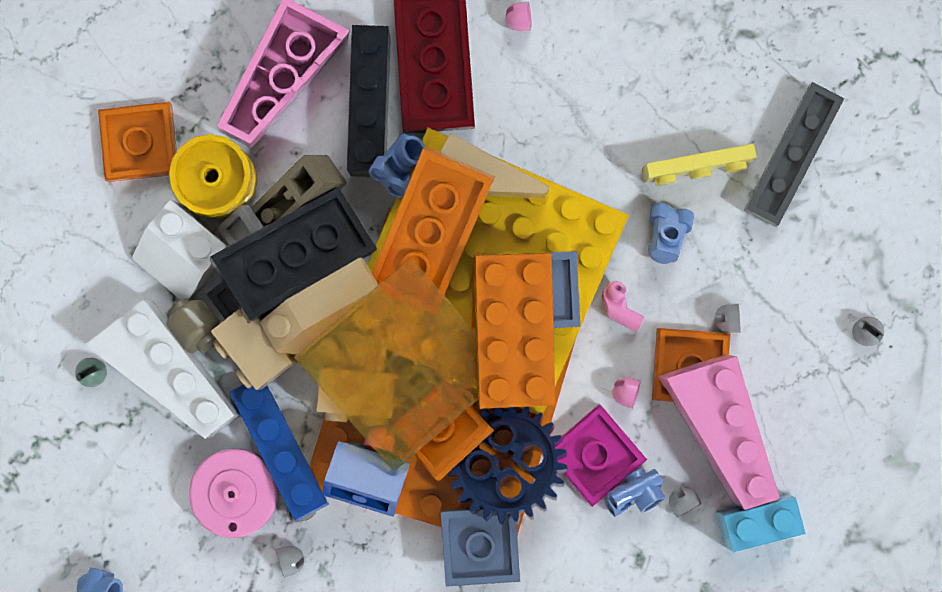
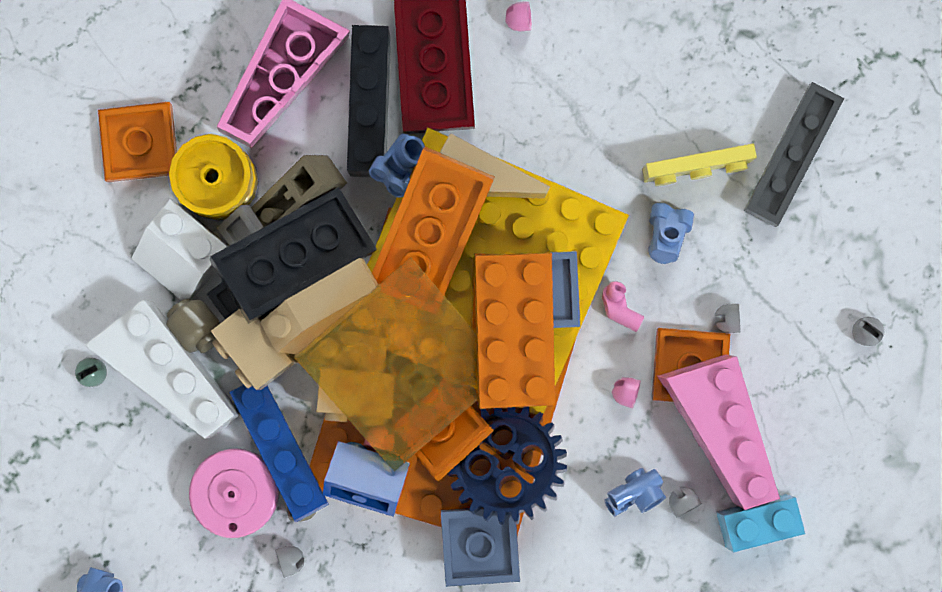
(598, 455): dark pink tile -> none

